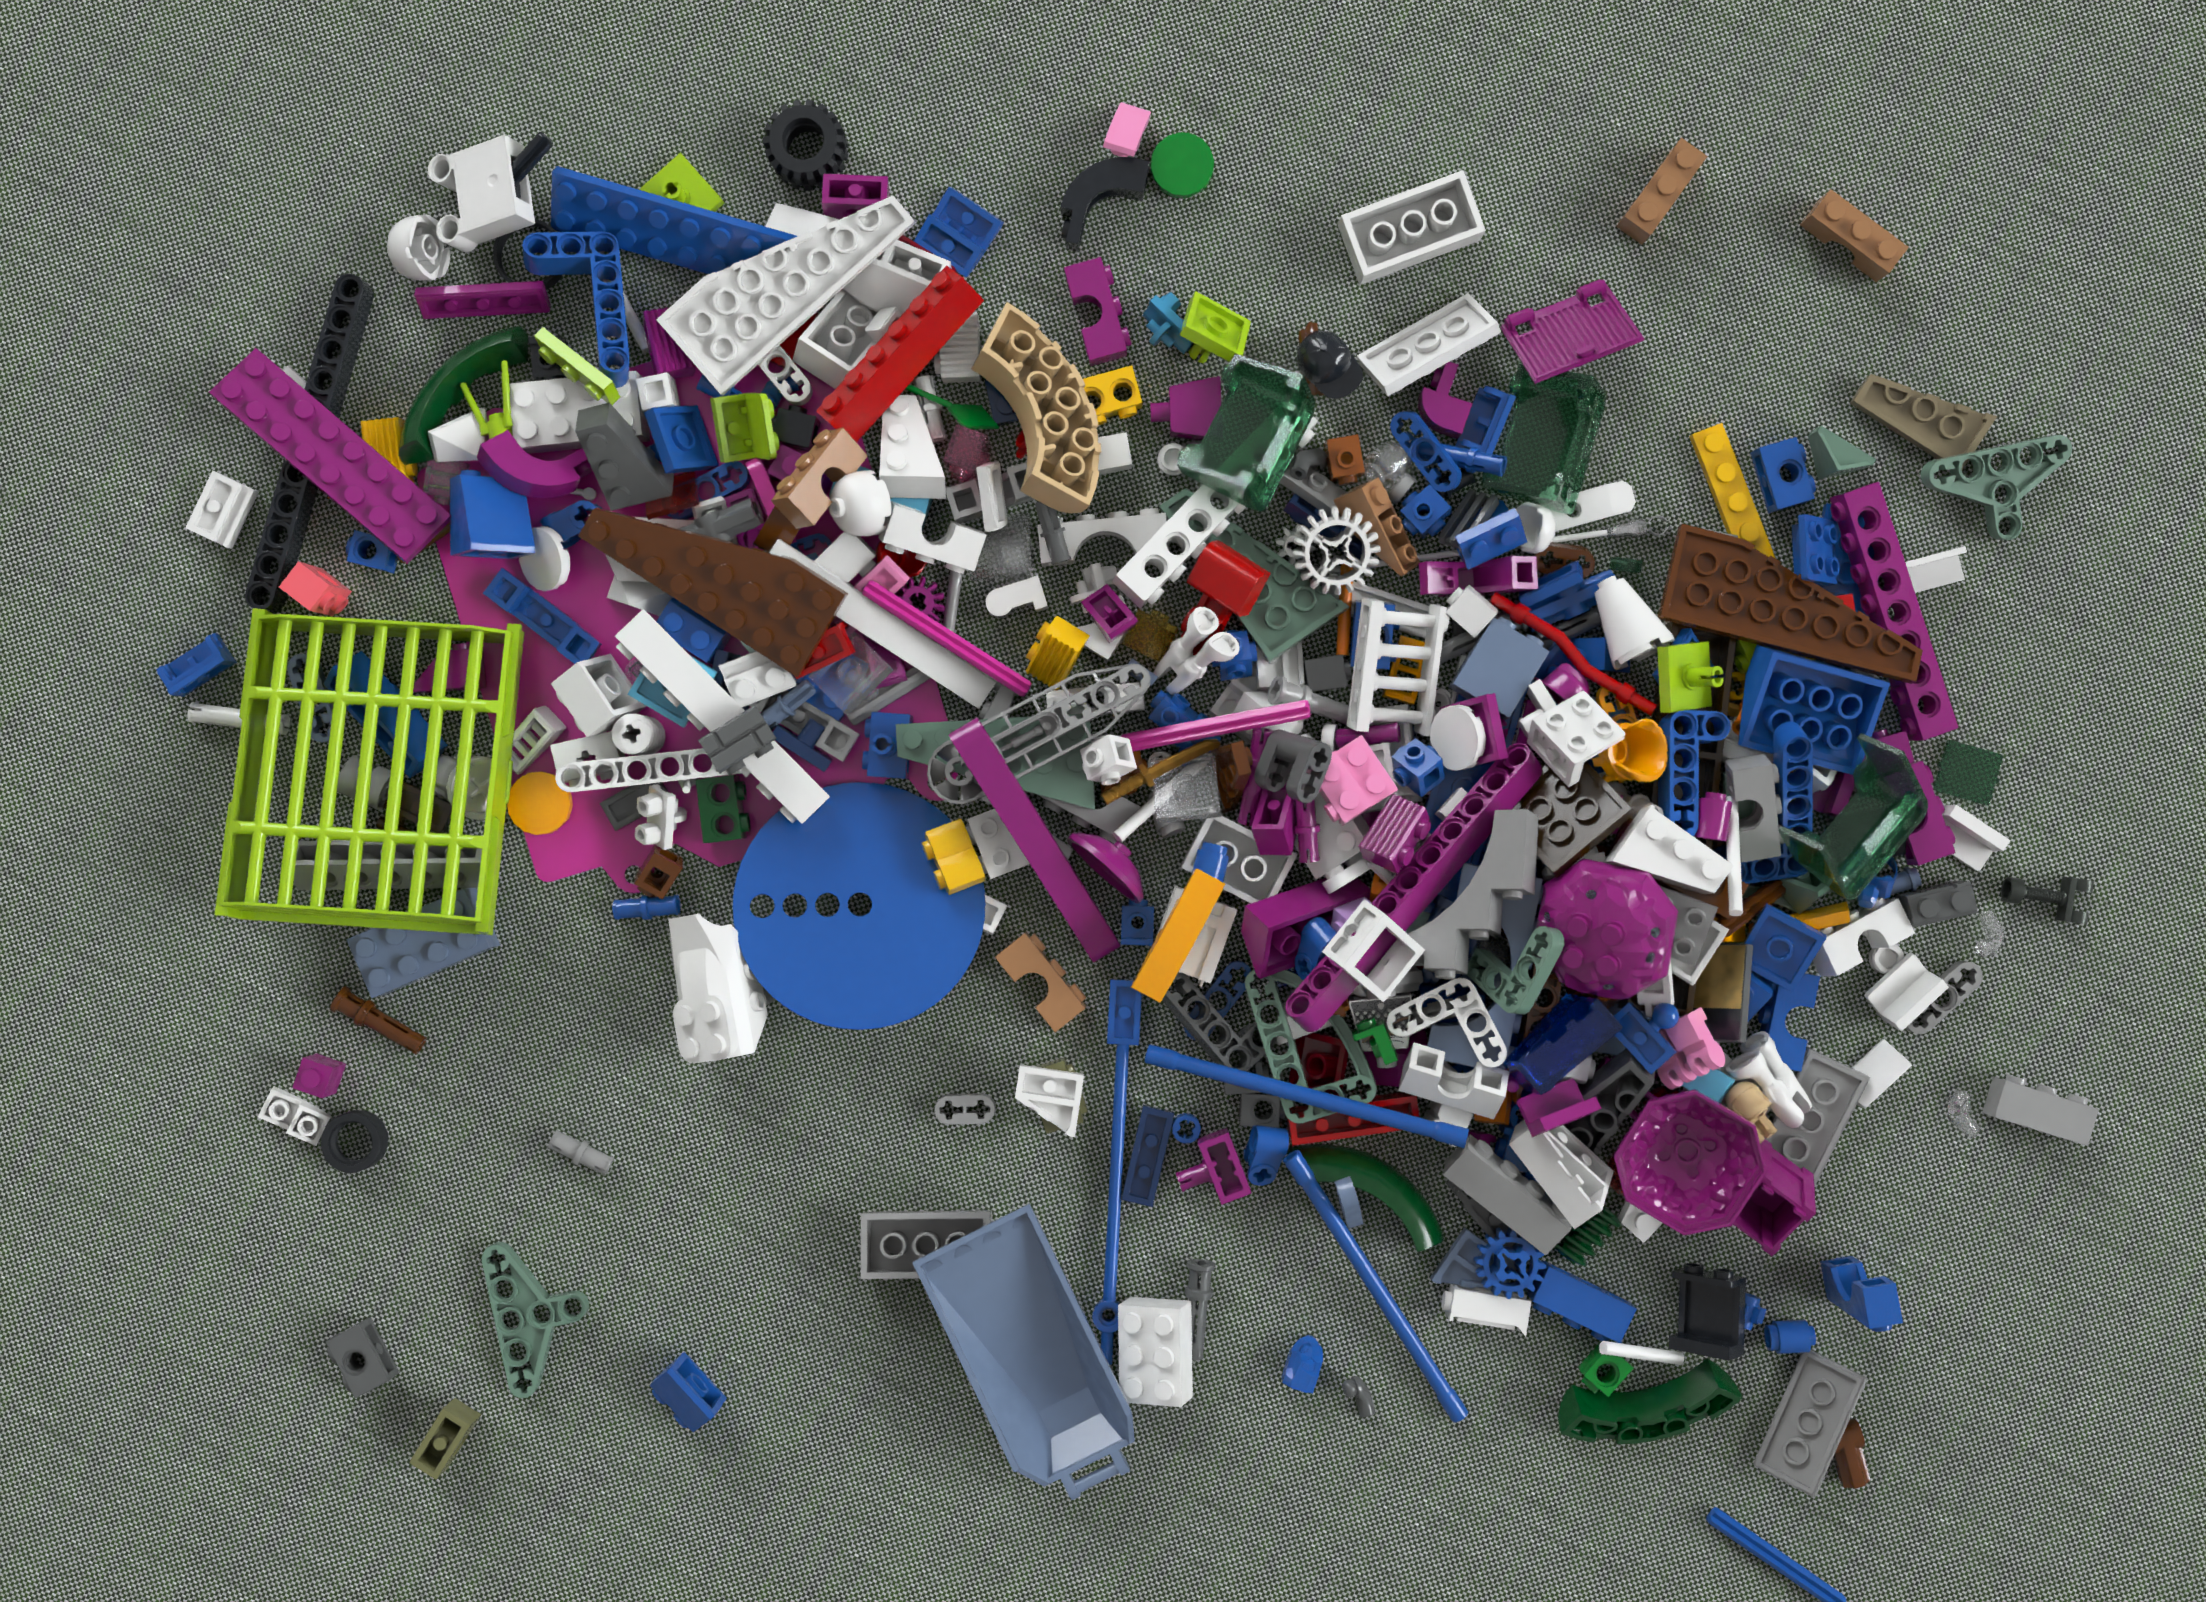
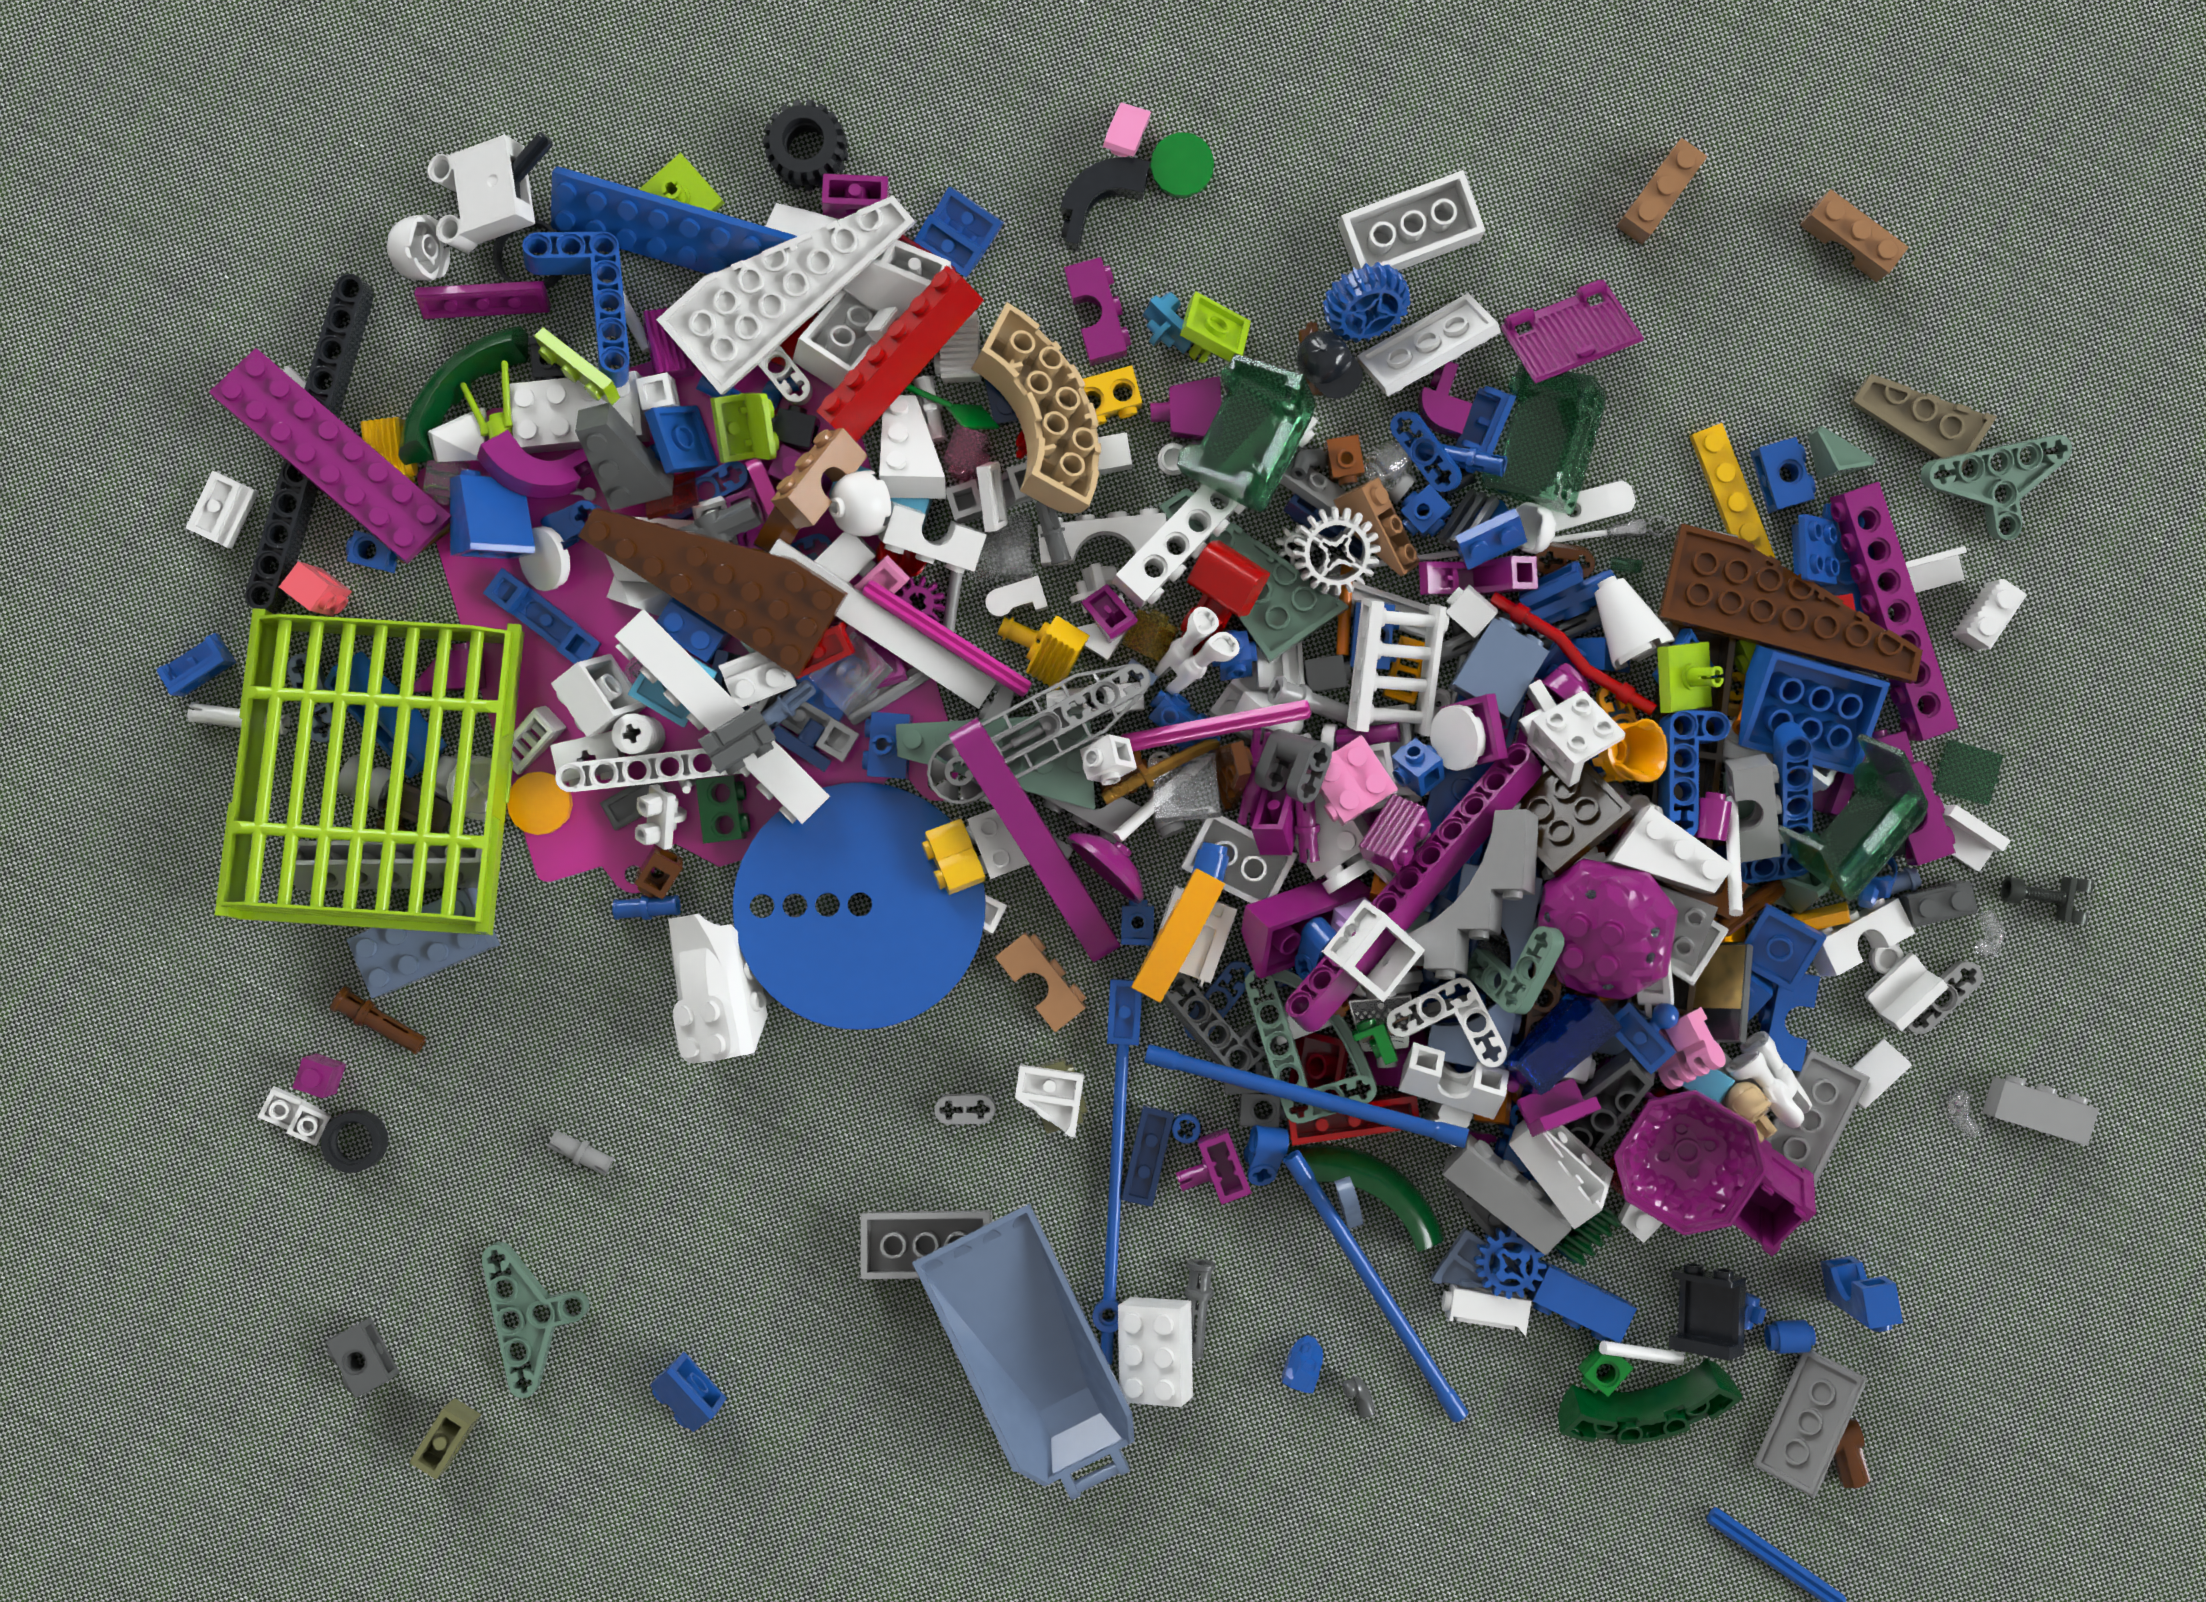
(1017, 632): none -> yellow pin
(1366, 302): none -> blue gear
(1450, 803): white plate -> none
(1989, 614): none -> white brick

